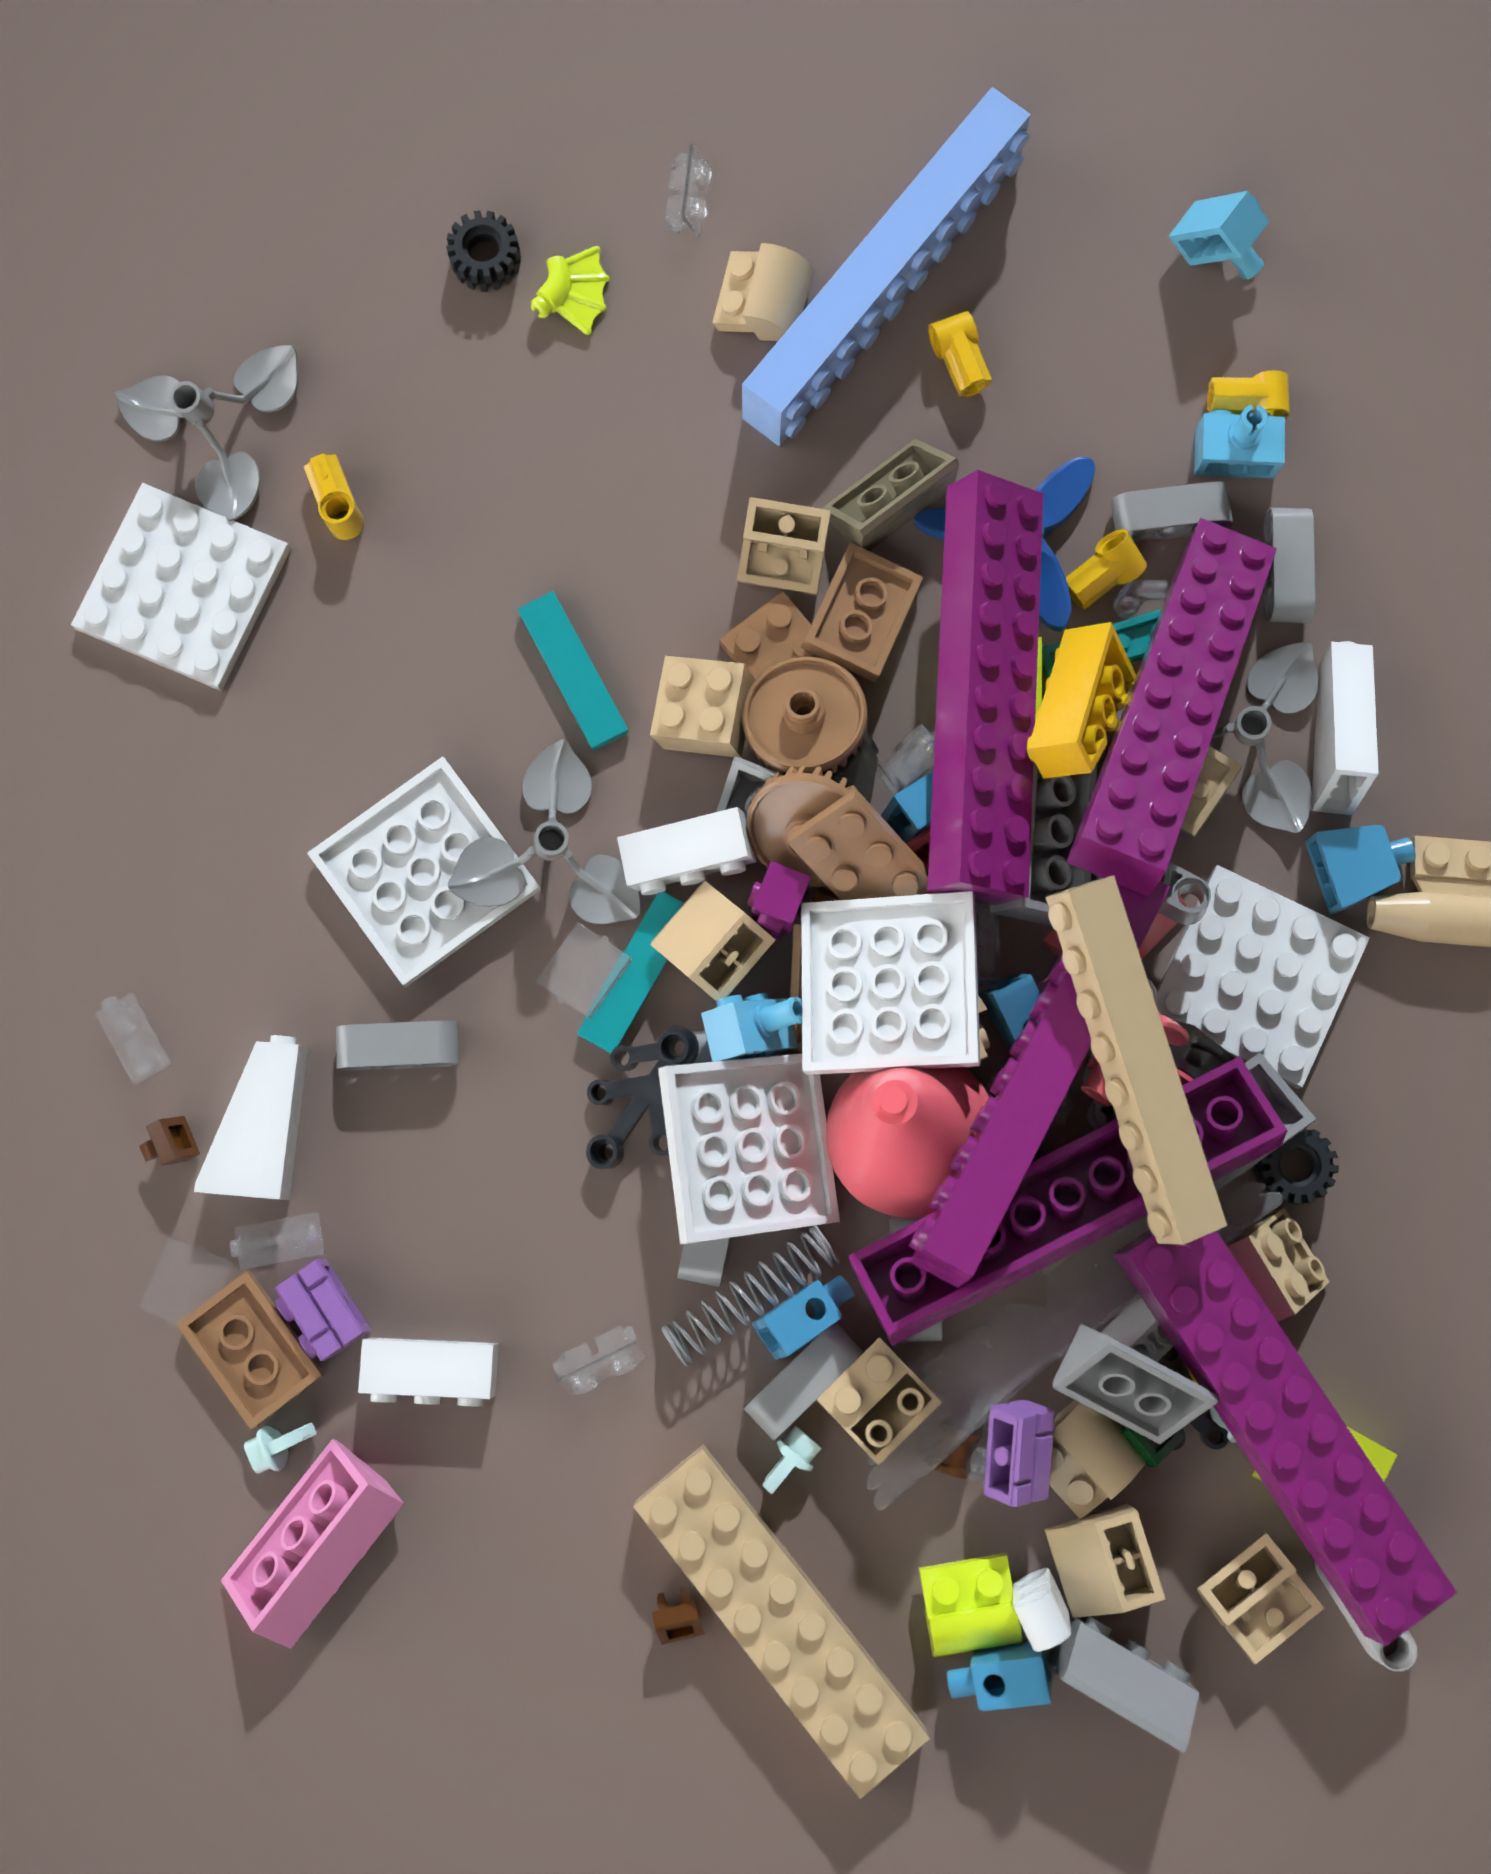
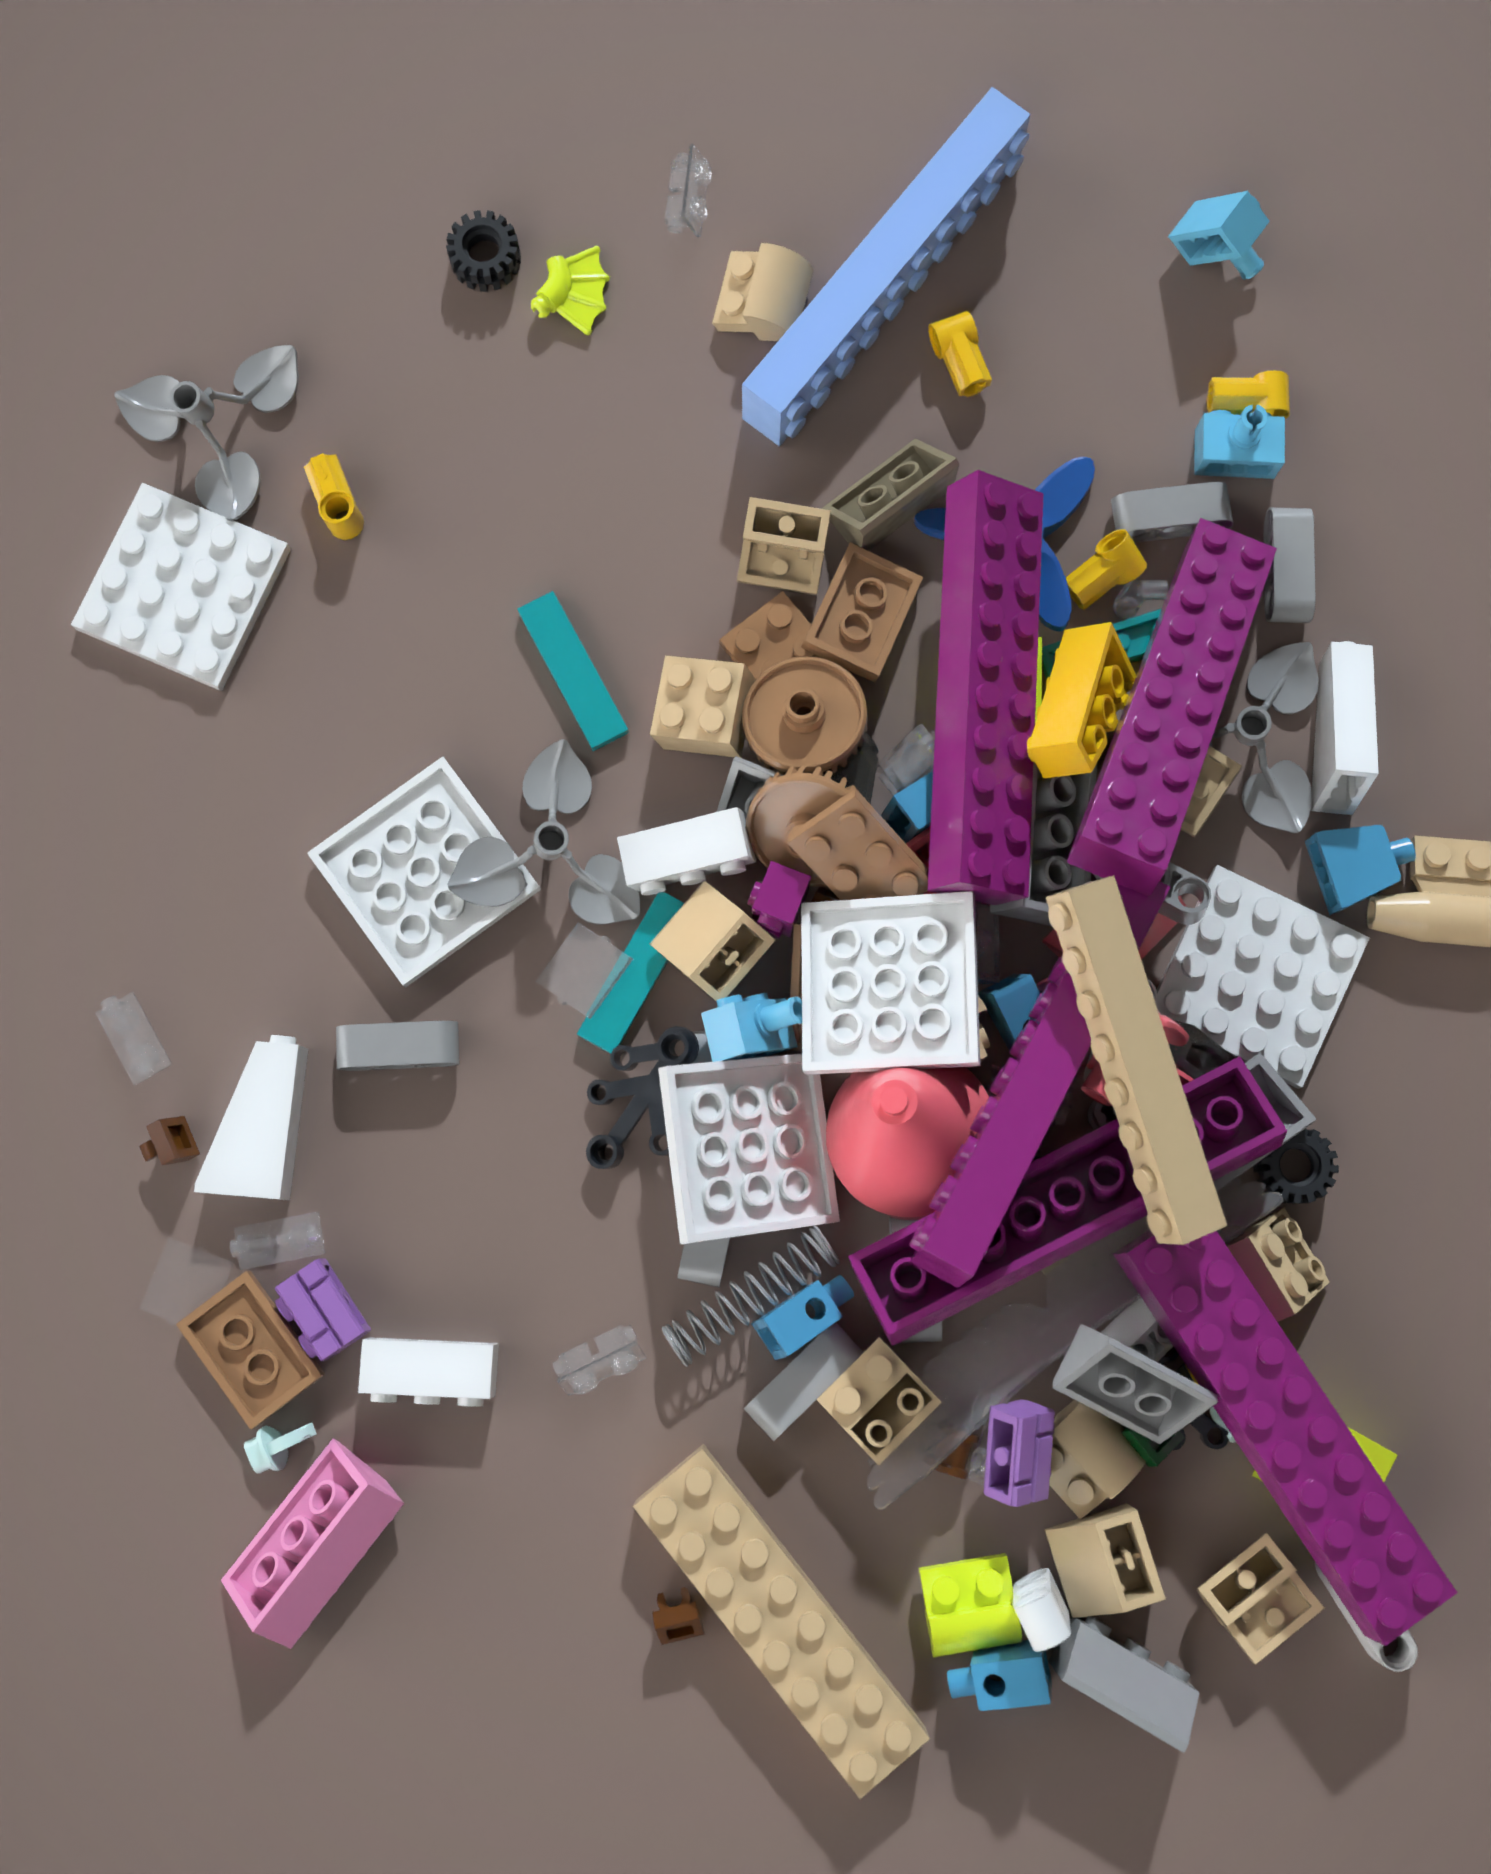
(797, 1452): light aqua piece -> none

